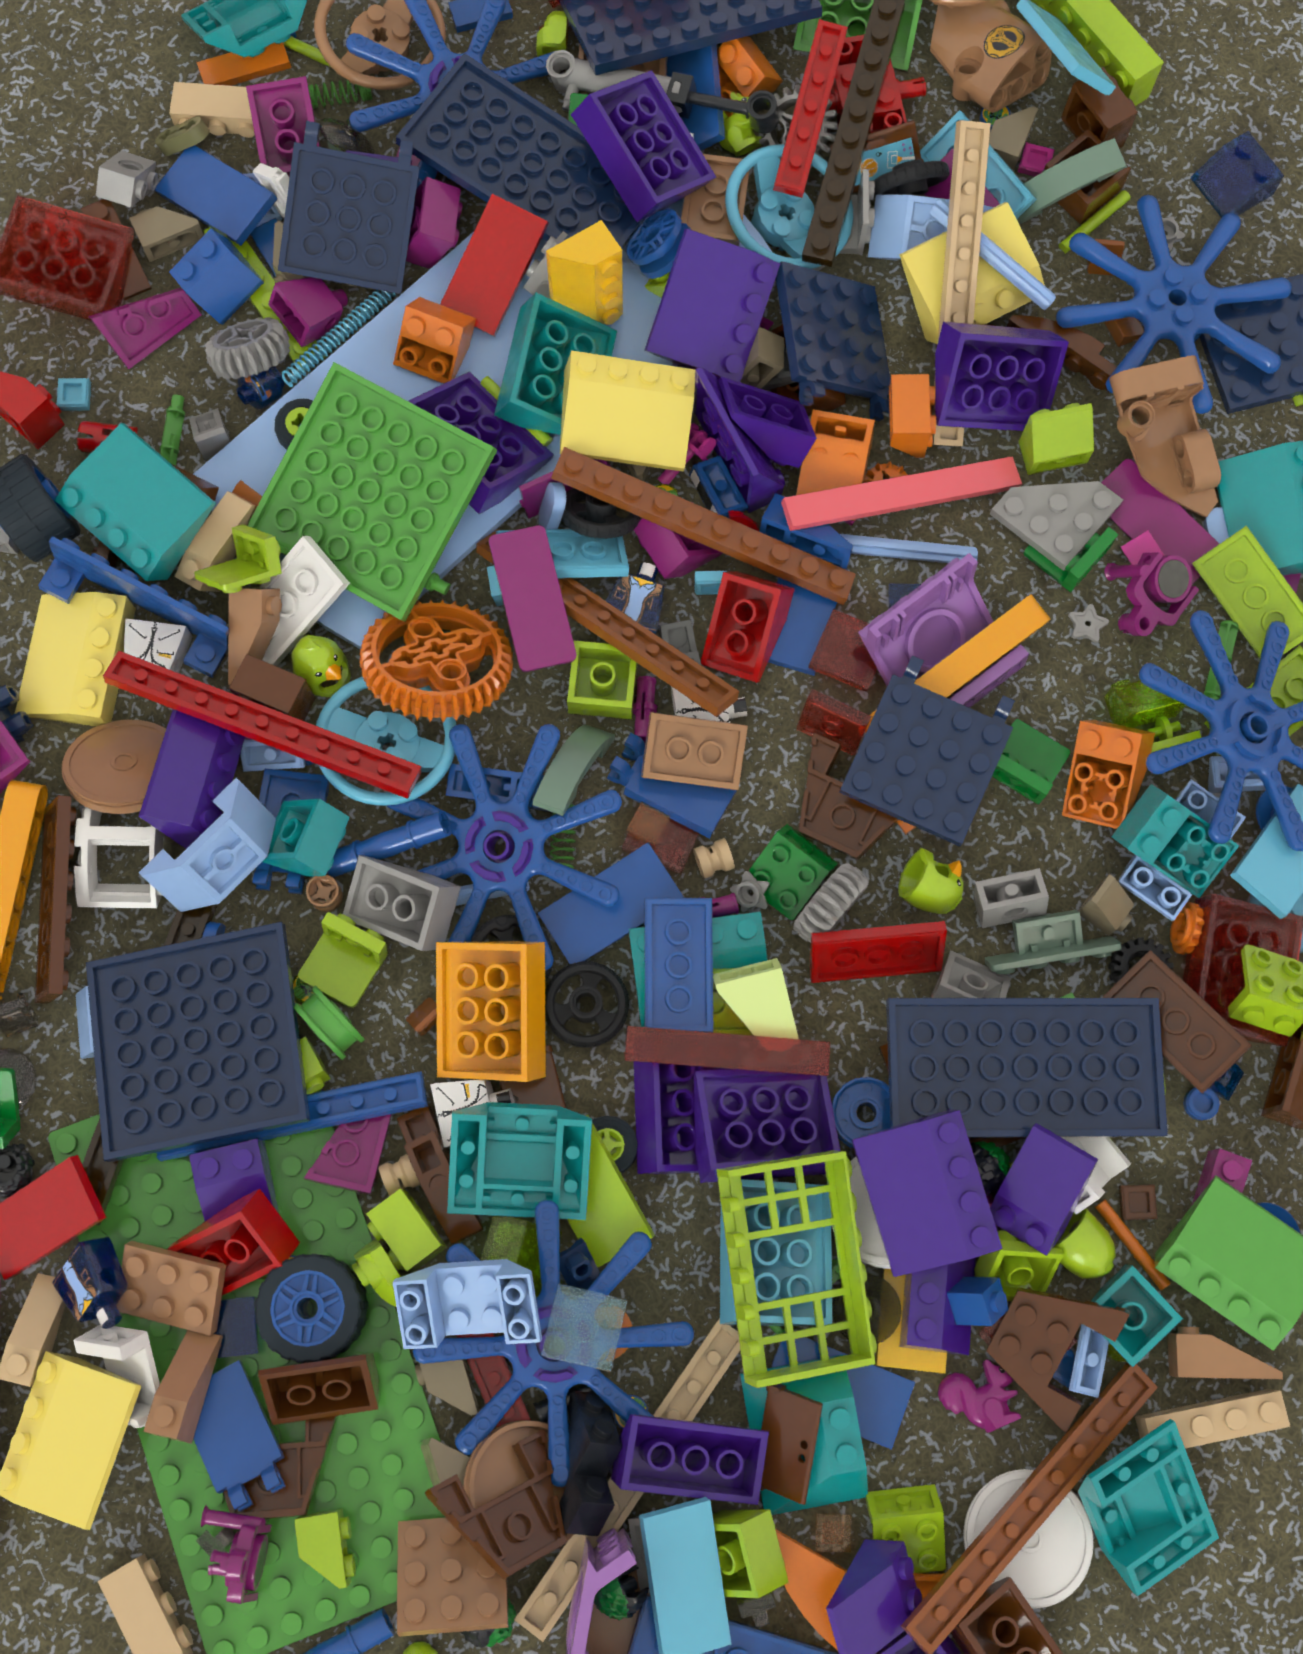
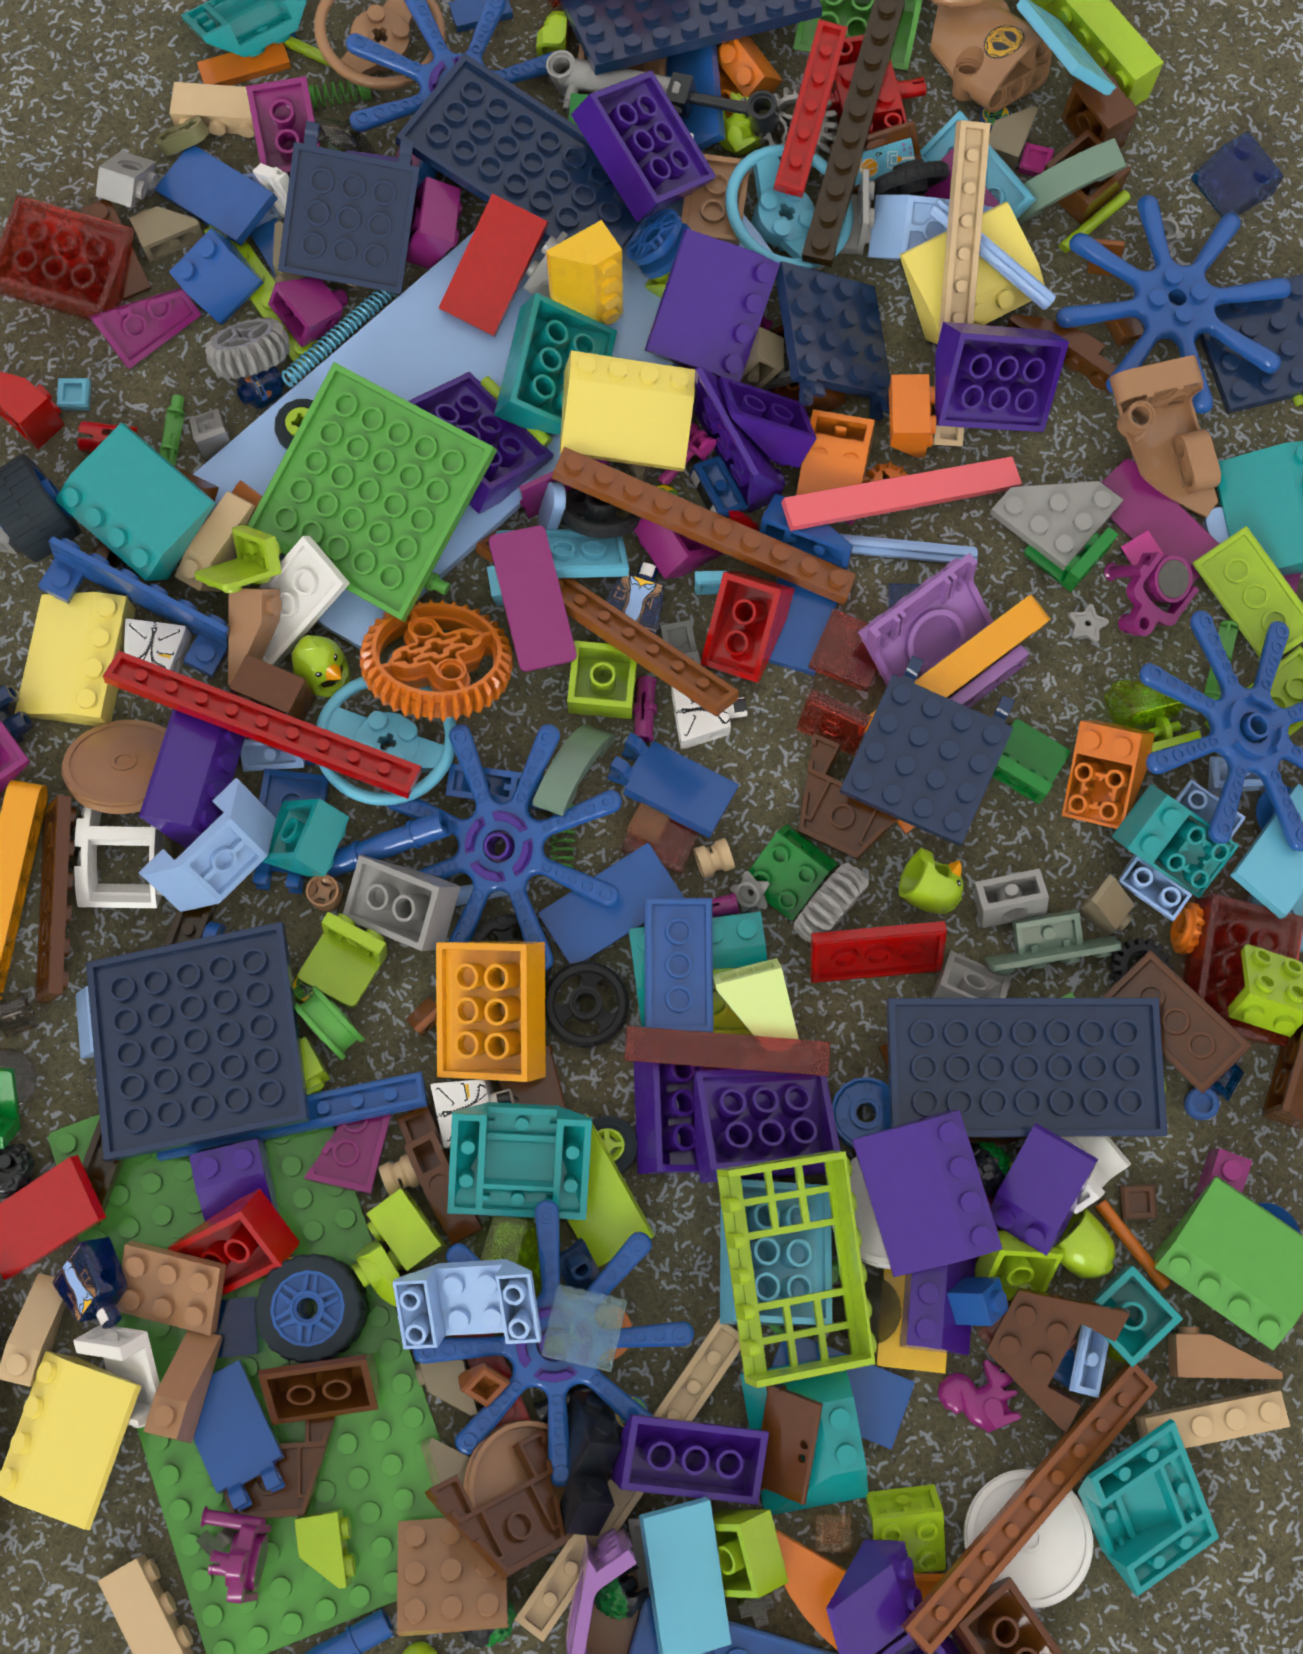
(433, 340): orange slope -> none
(482, 1383): none -> dark orange slope
(694, 751): medium nougat plate -> none
(1058, 438): lime slope -> none

